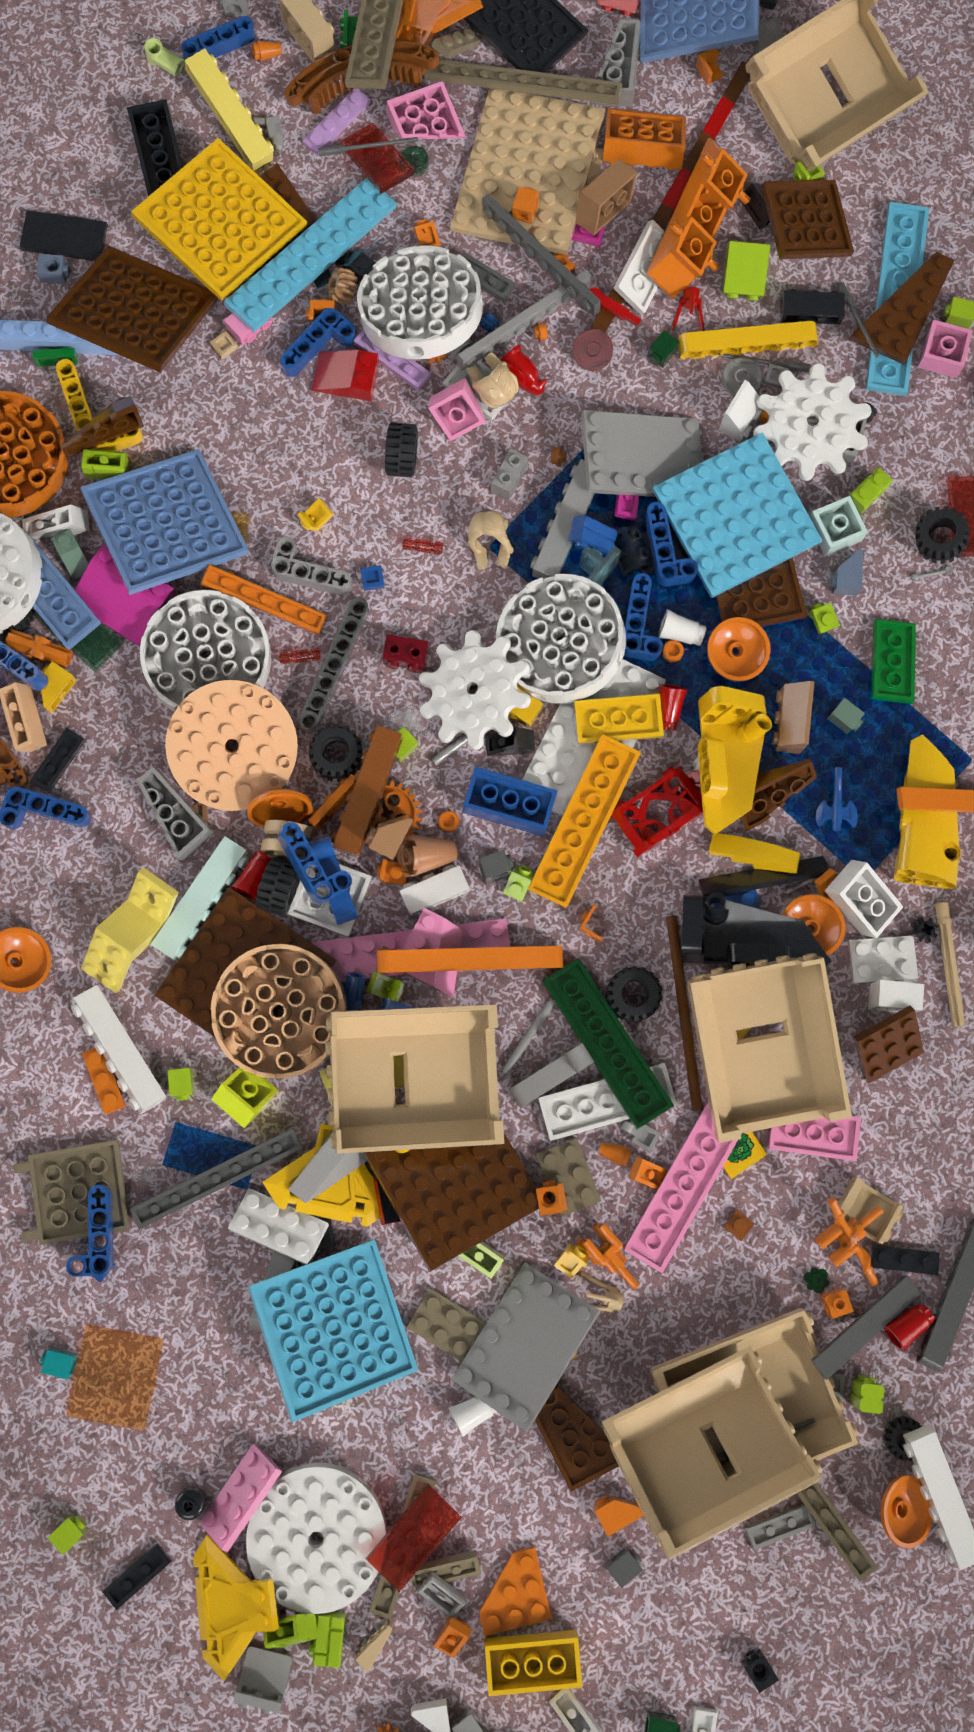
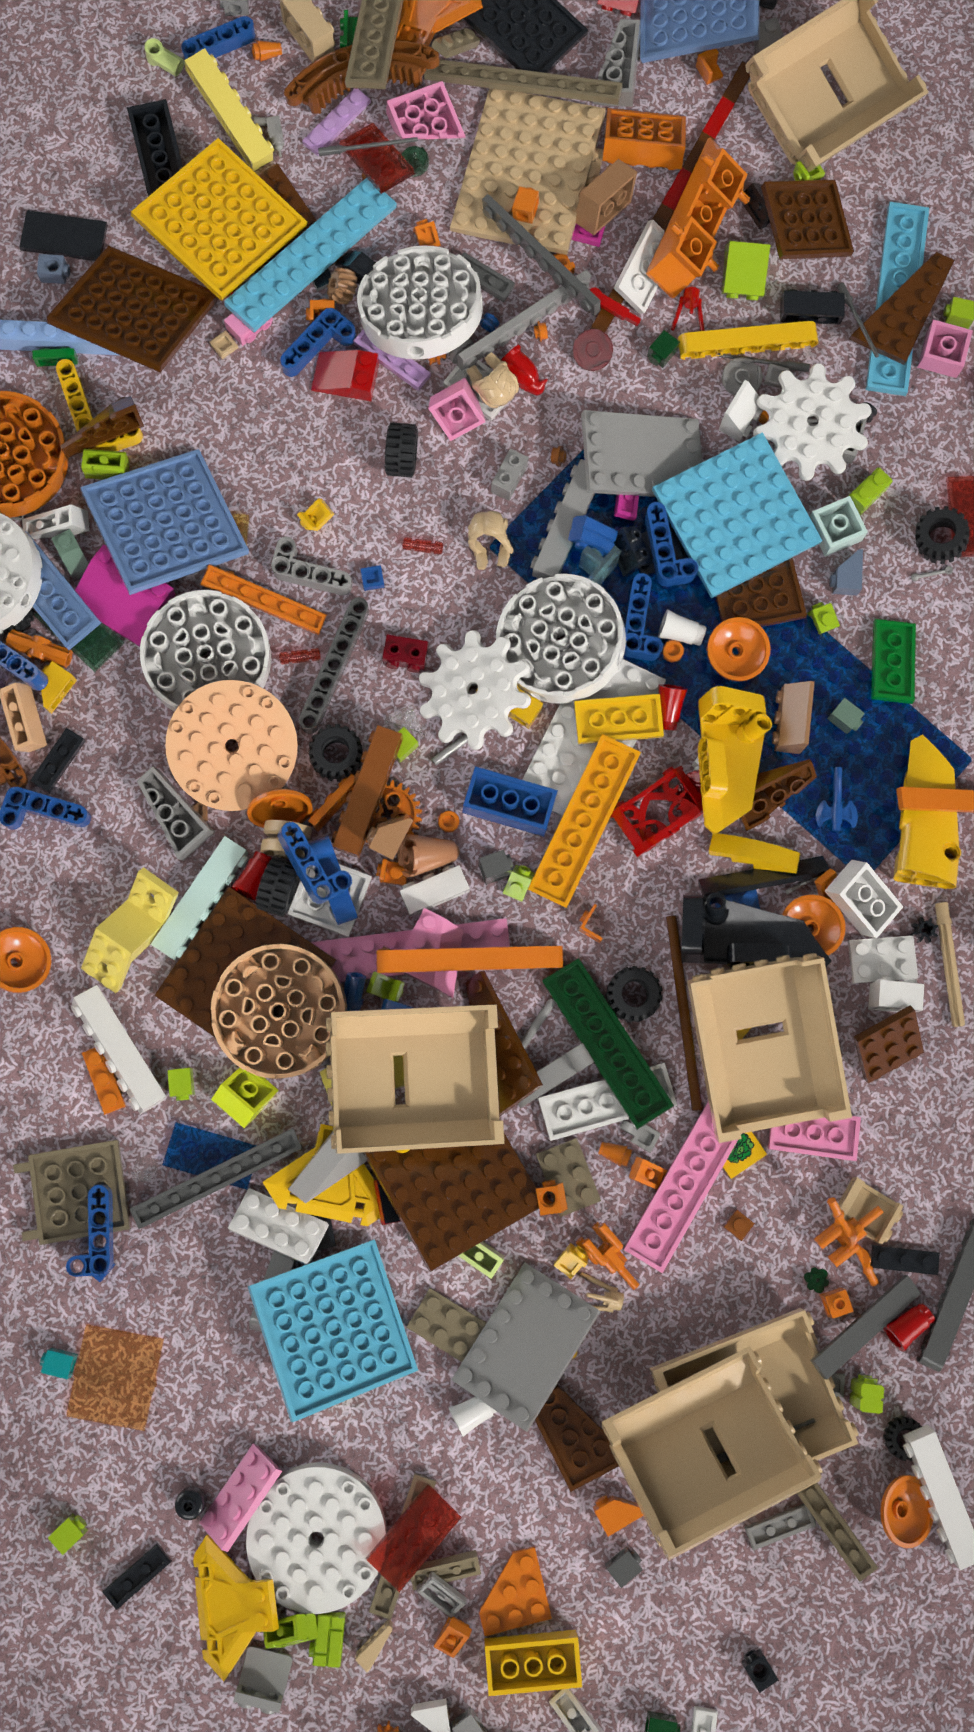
(514, 1068): none -> reddish brown wing
(518, 743): black slope -> none

